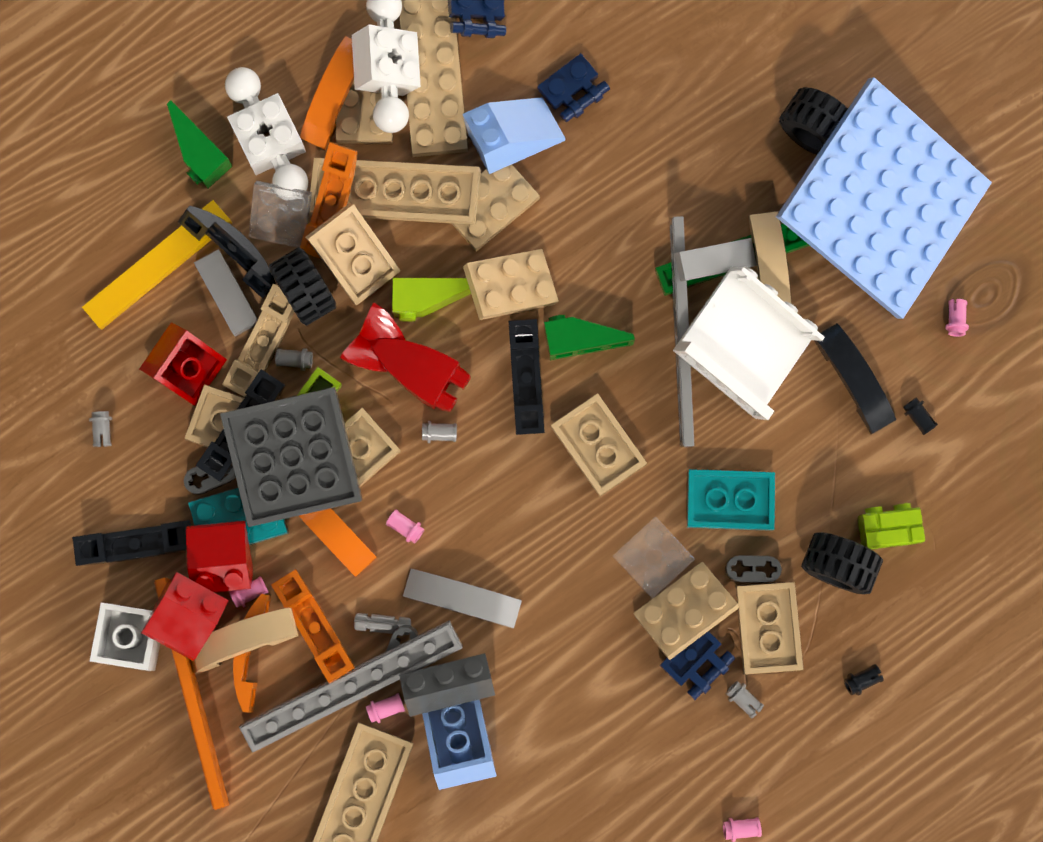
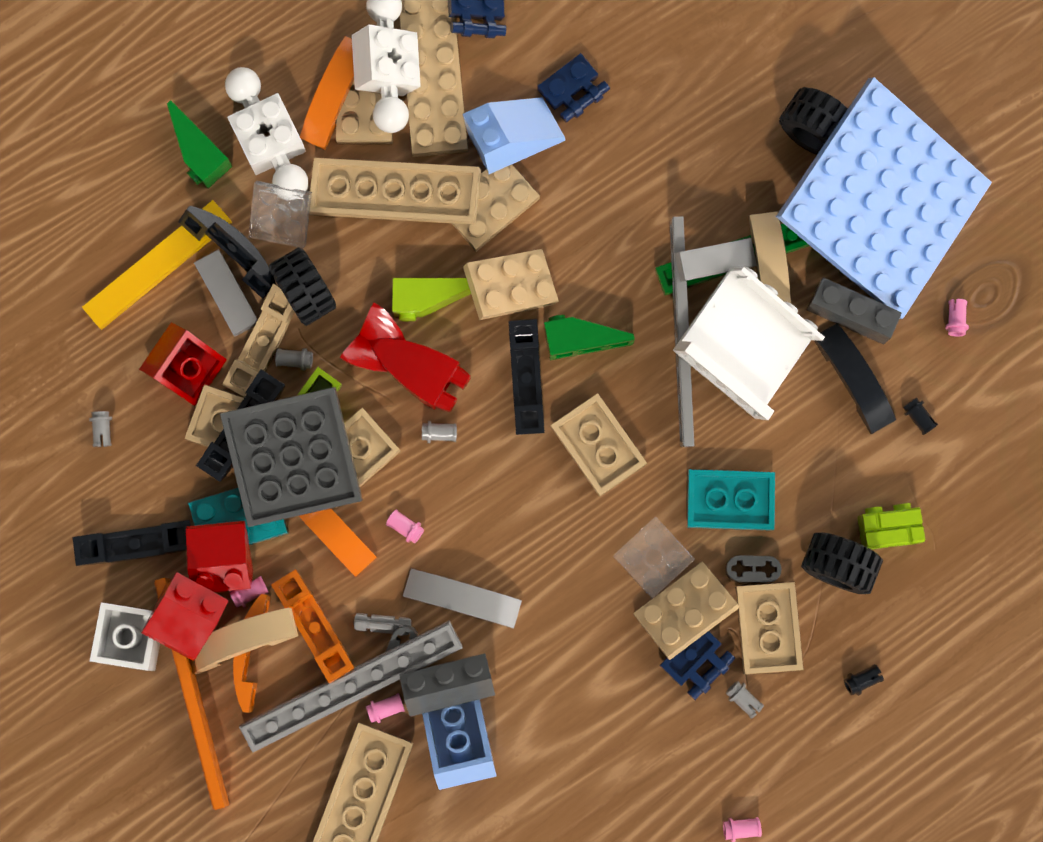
(208, 484): dark grey beam -> none
(334, 189): orange slope -> none
(353, 253): tan plate -> none
(854, 311): none -> dark grey brick

